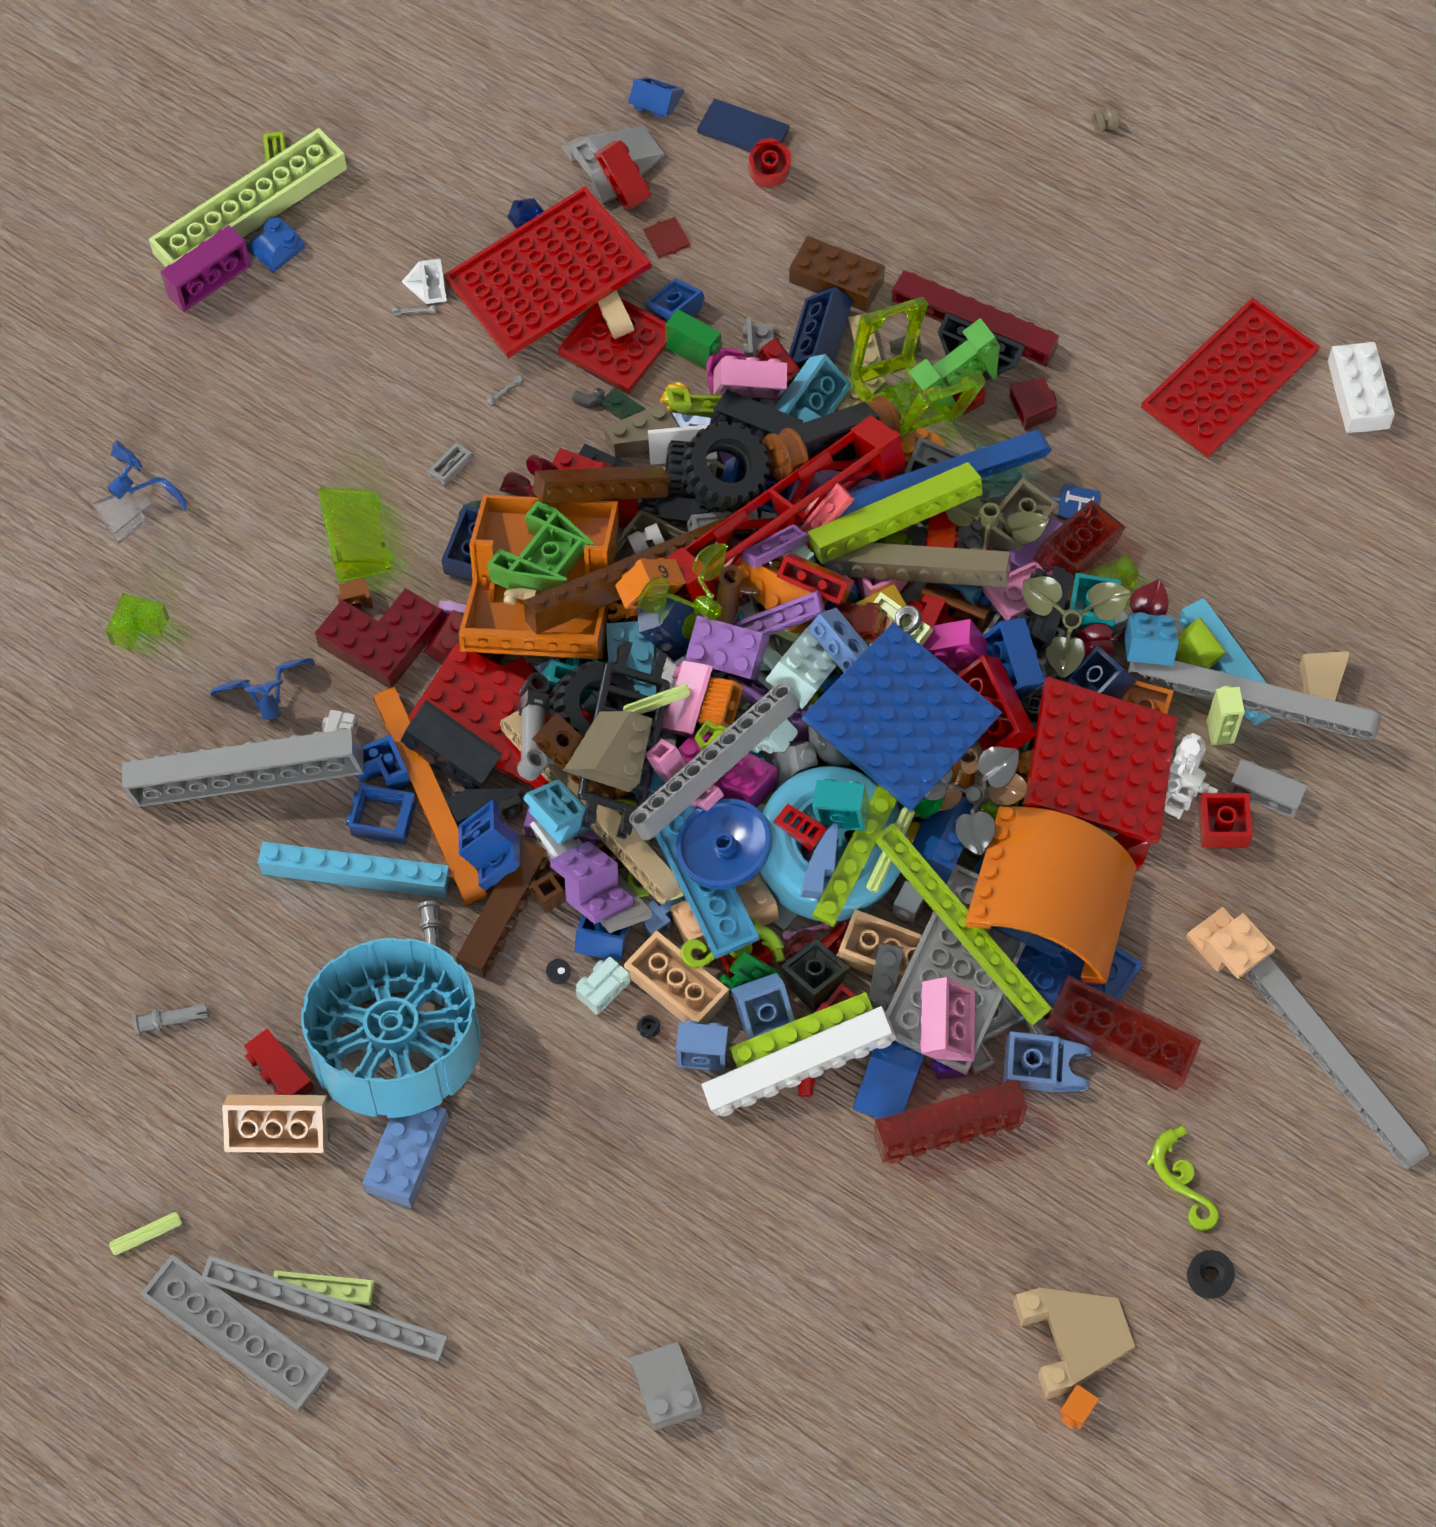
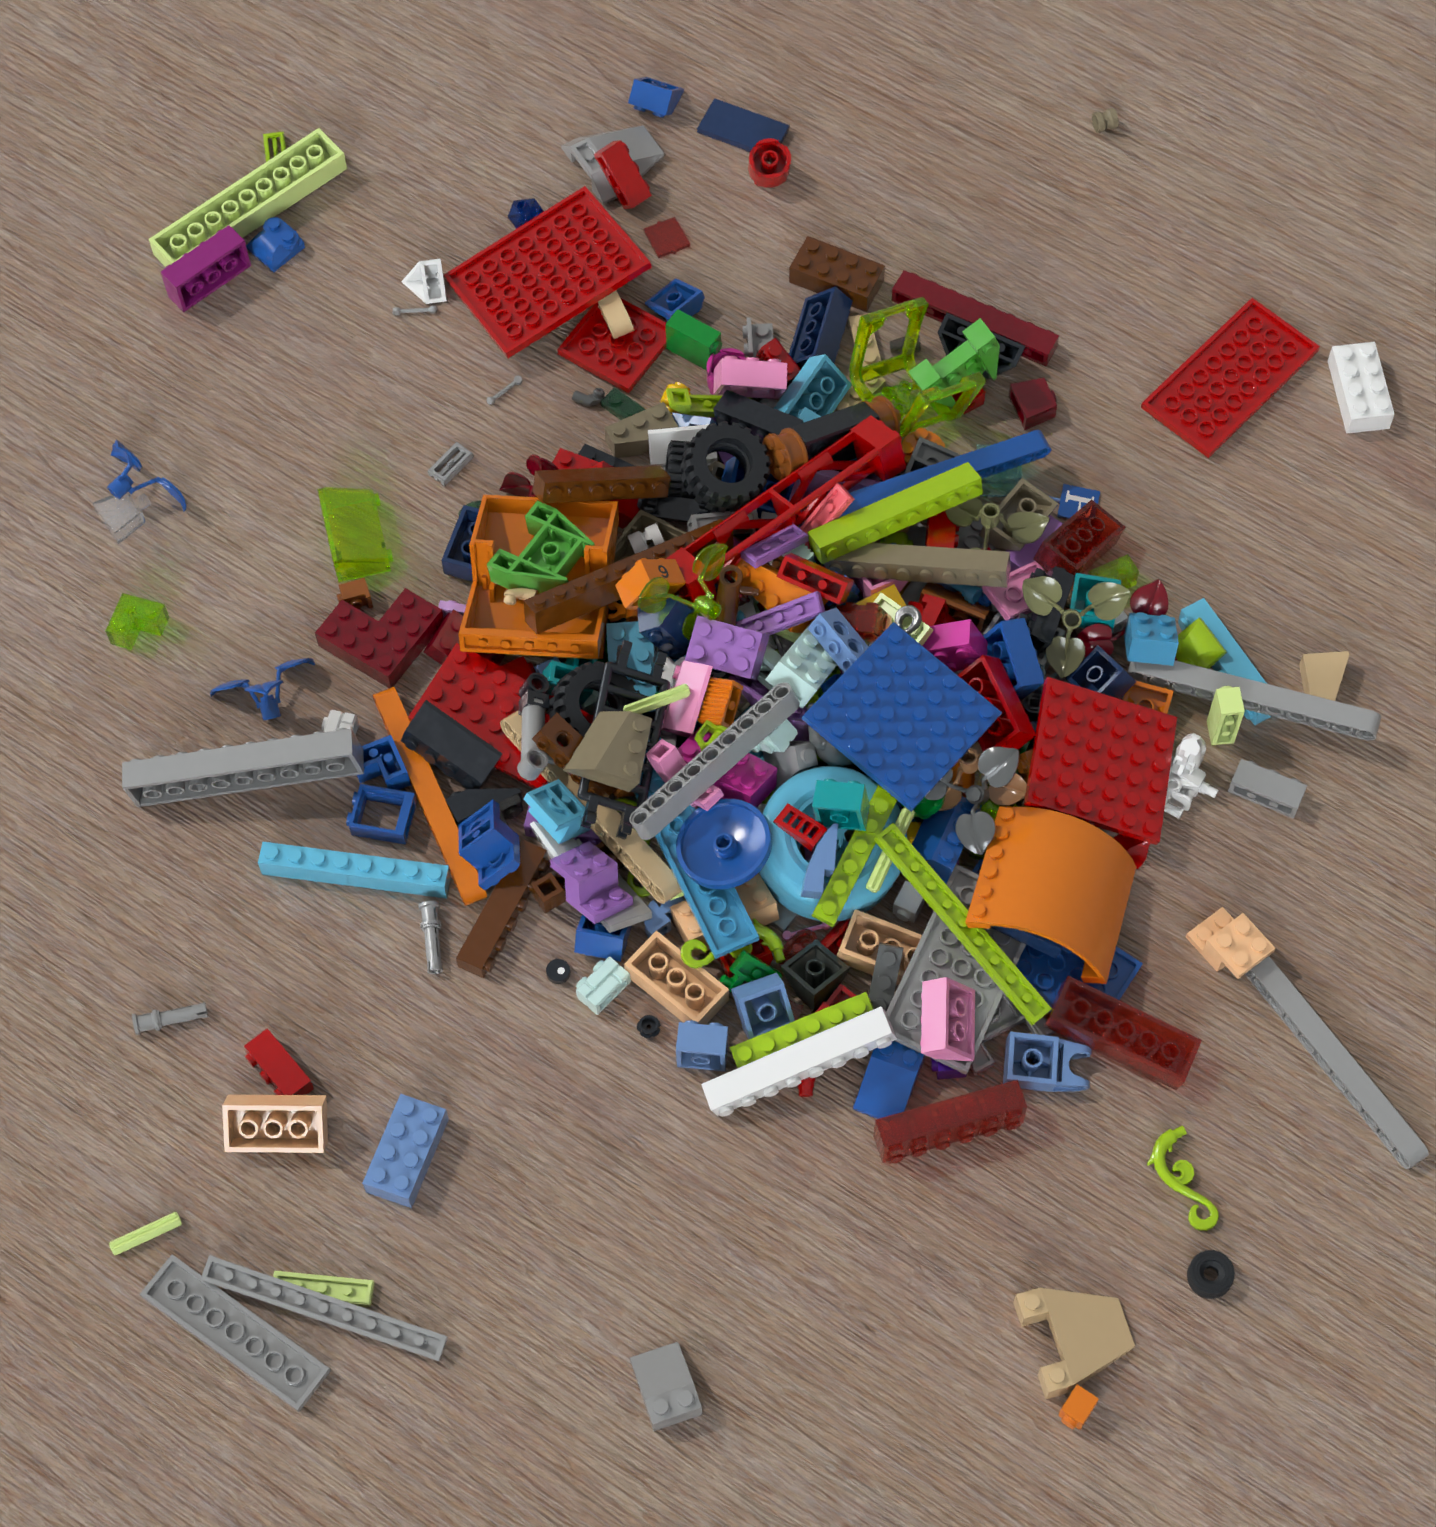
(400, 967): medium azure wheel -> none
(1225, 820): red brick -> none

